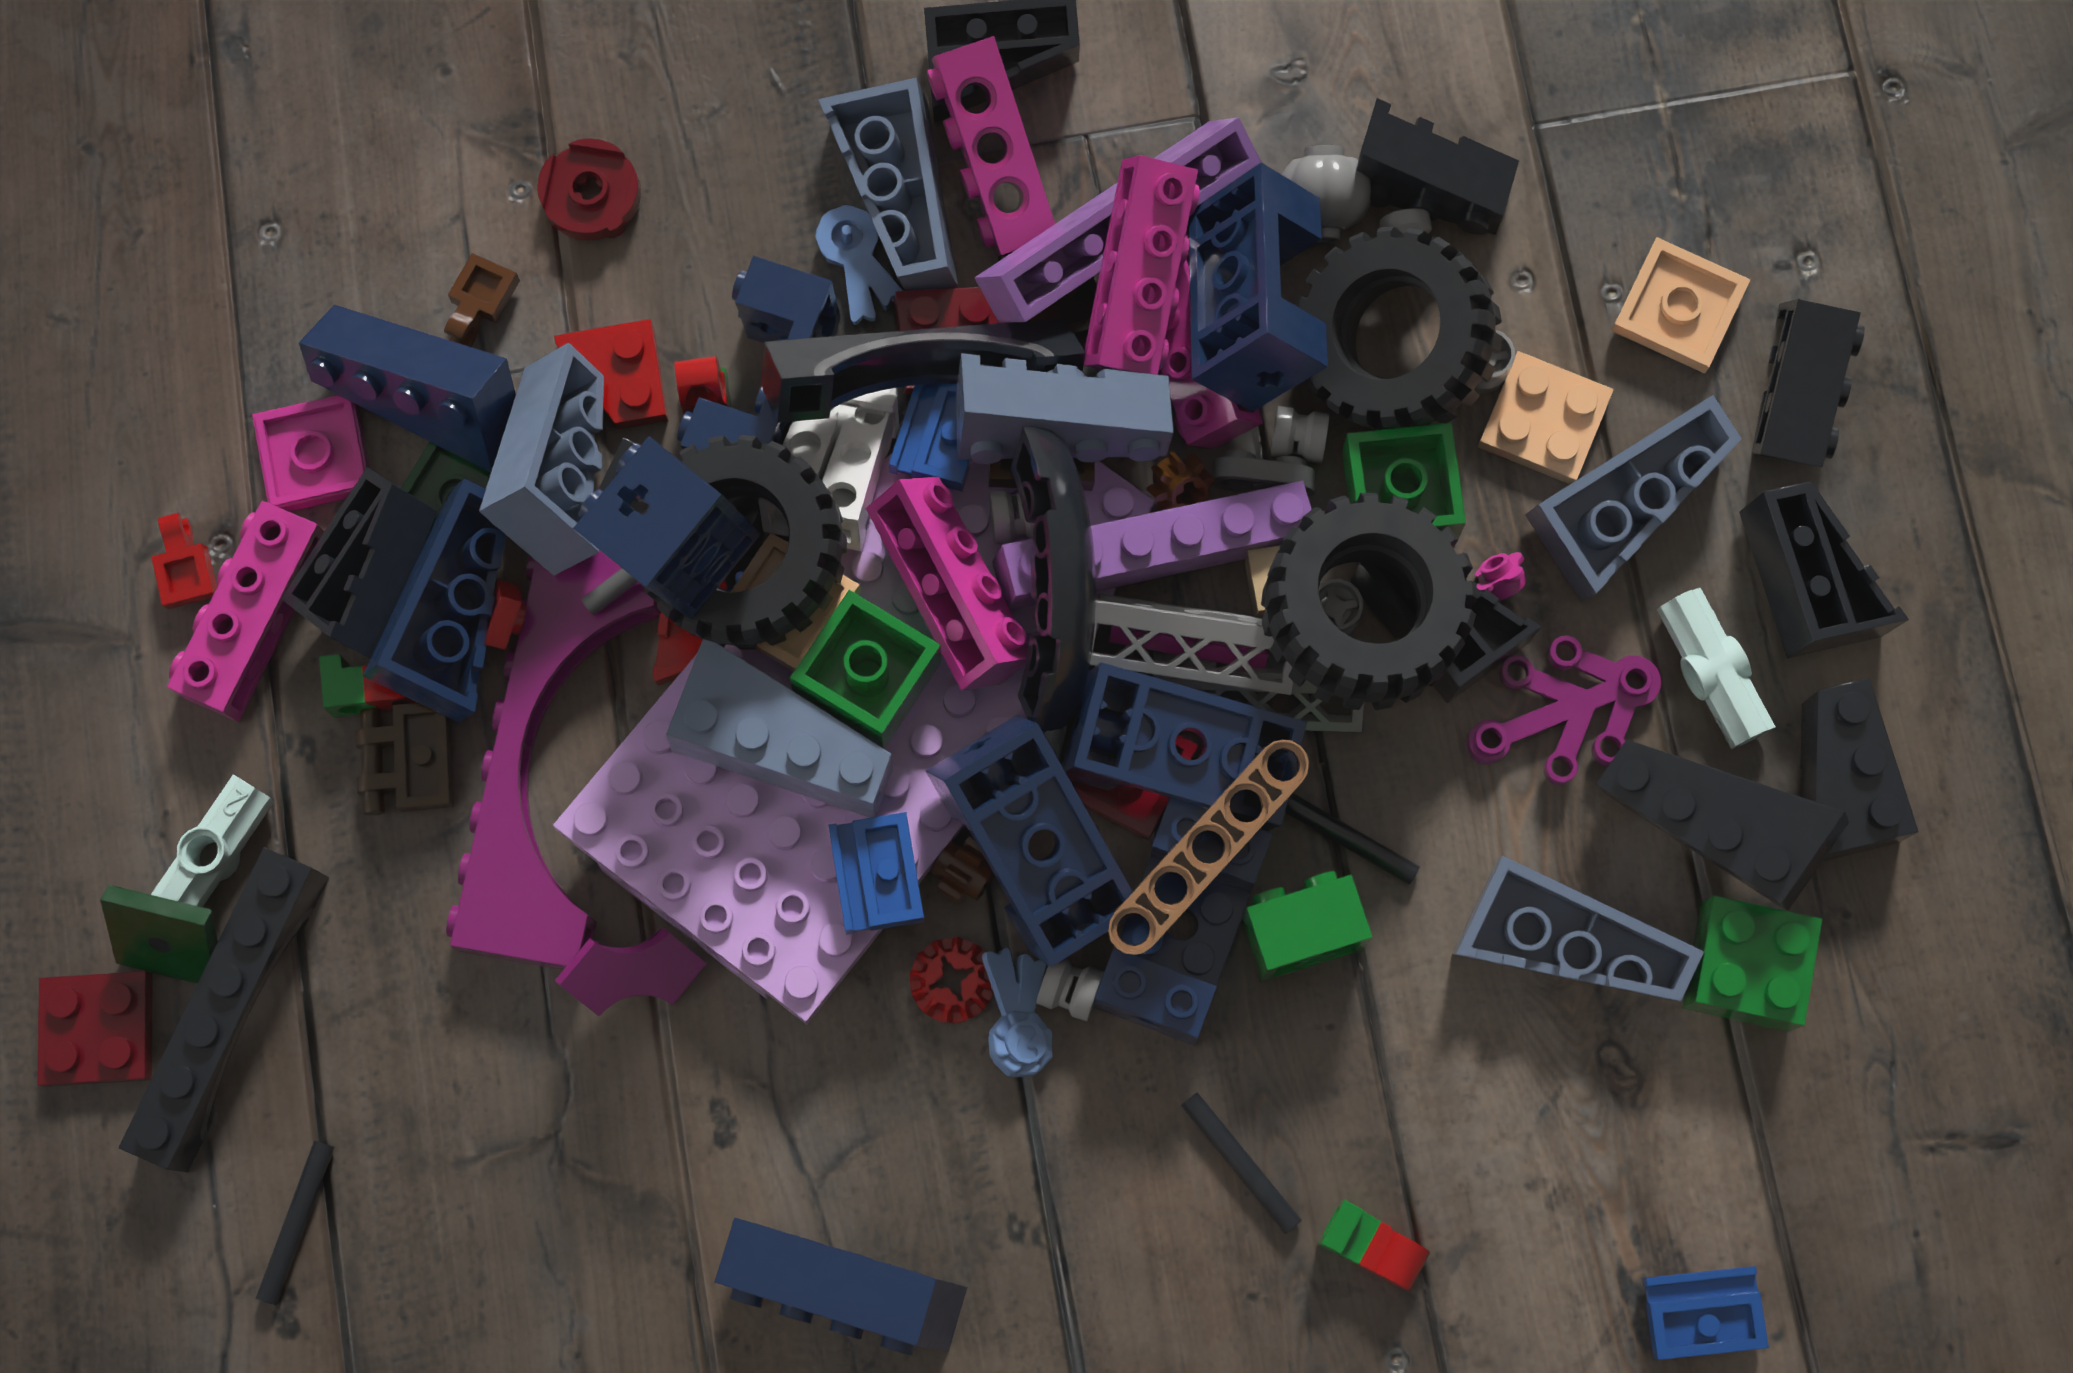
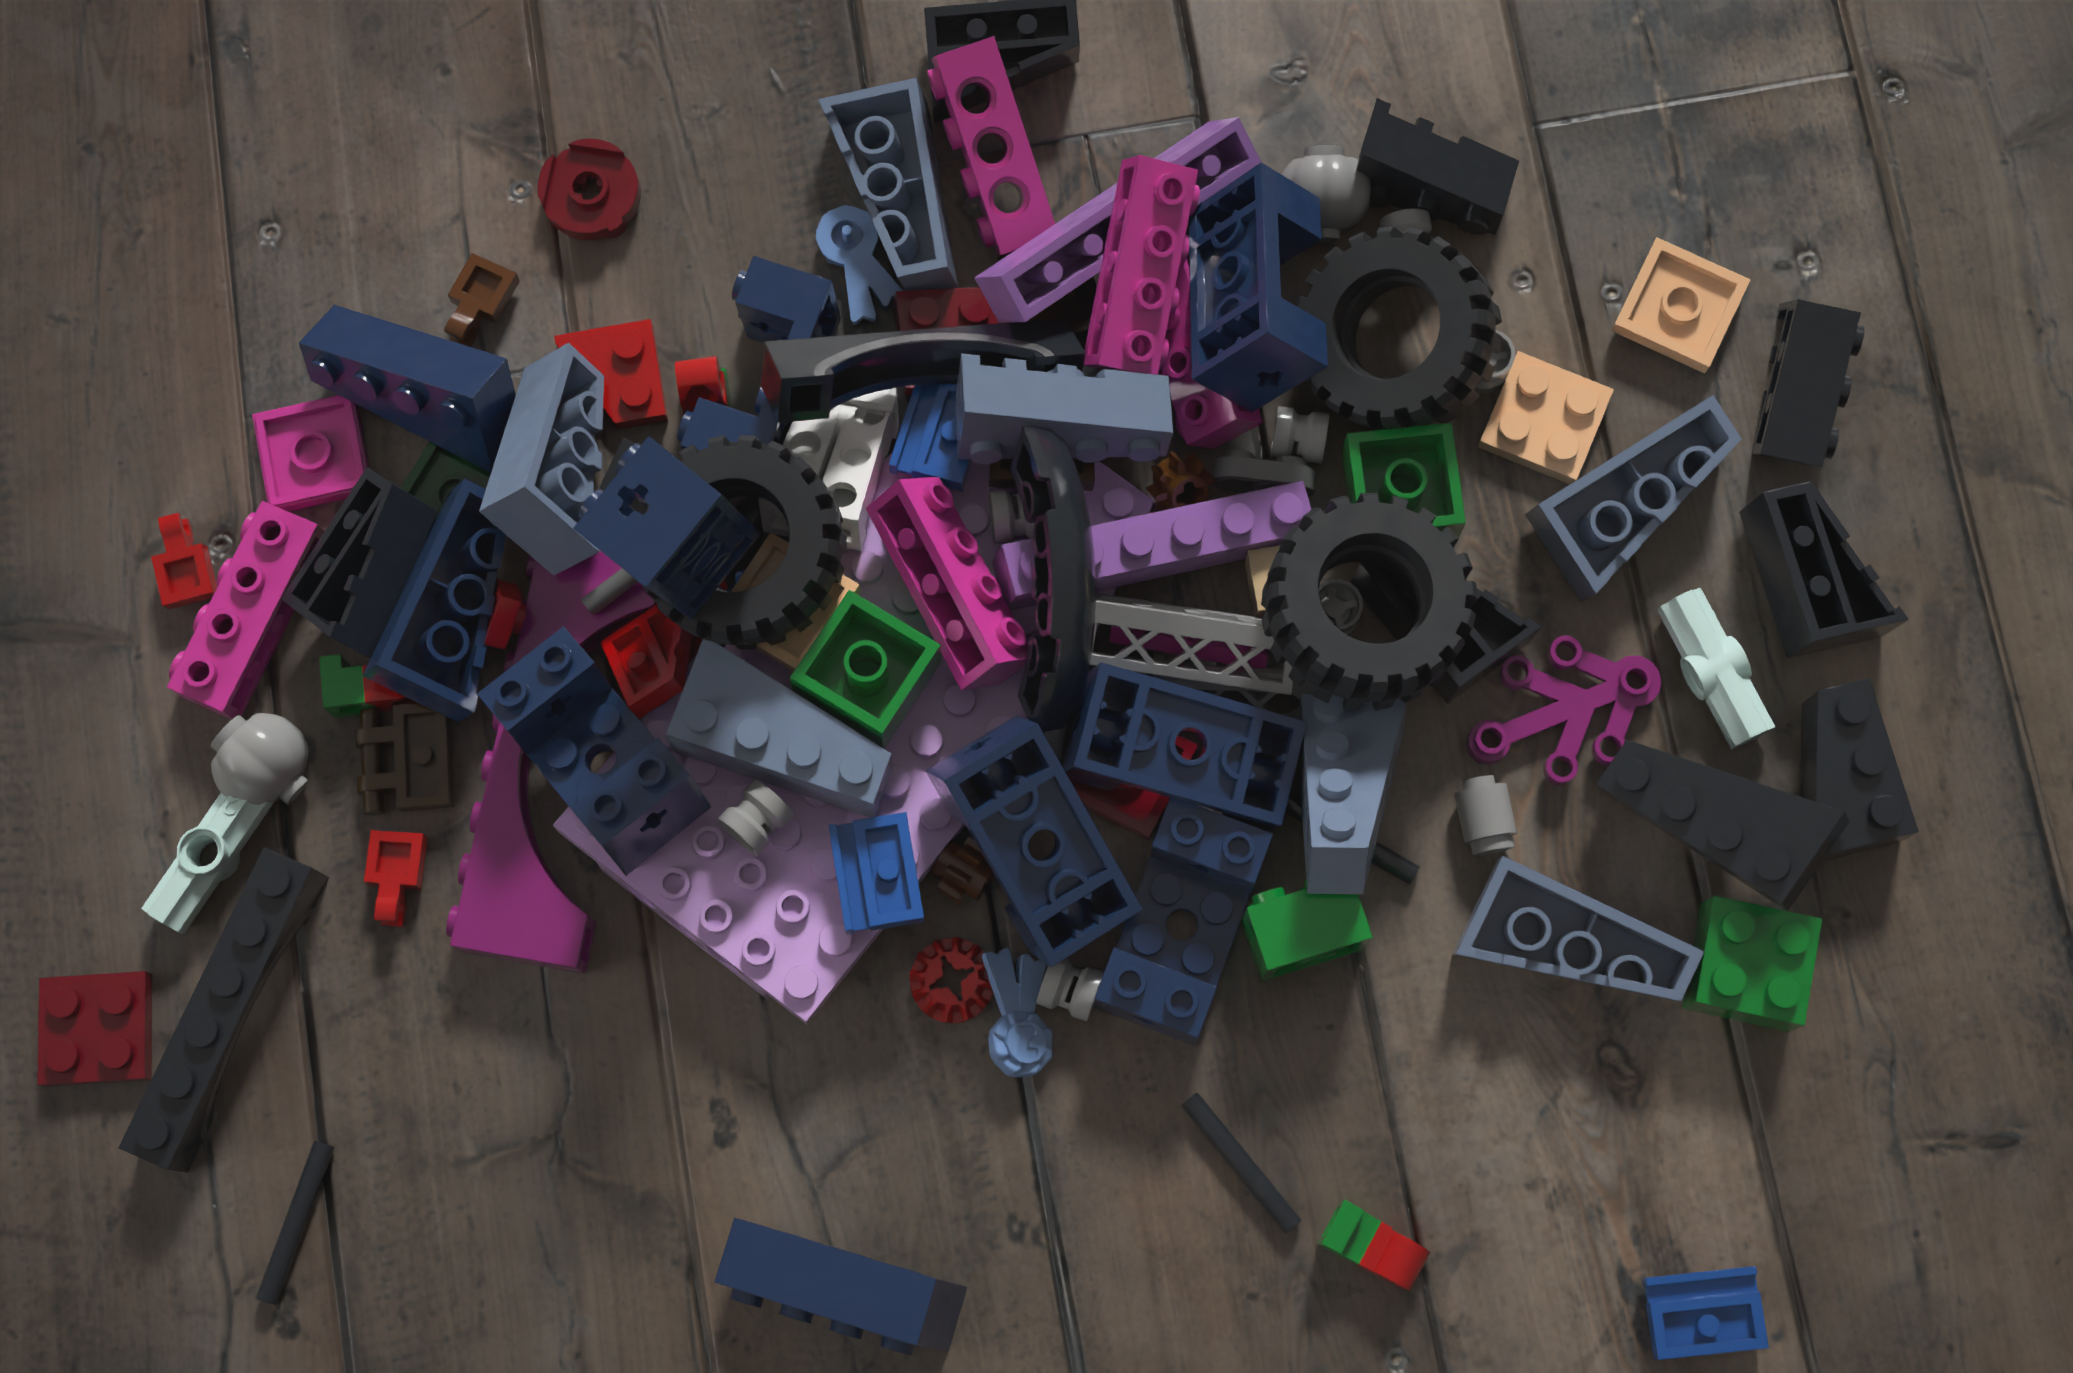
(159, 933): dark green tile -> none
(260, 759): none -> light grey plant
(394, 864): none -> red plate
(569, 714): none -> dark blue plate
(649, 660): none -> red wing
(654, 968): magenta tile -> none
(755, 817): none -> light grey wheel
(1234, 834): medium nougat beam -> none
(1344, 788): none -> sand blue wedge
(1486, 815): none -> light grey brick
(1502, 575): dark pink plate -> none

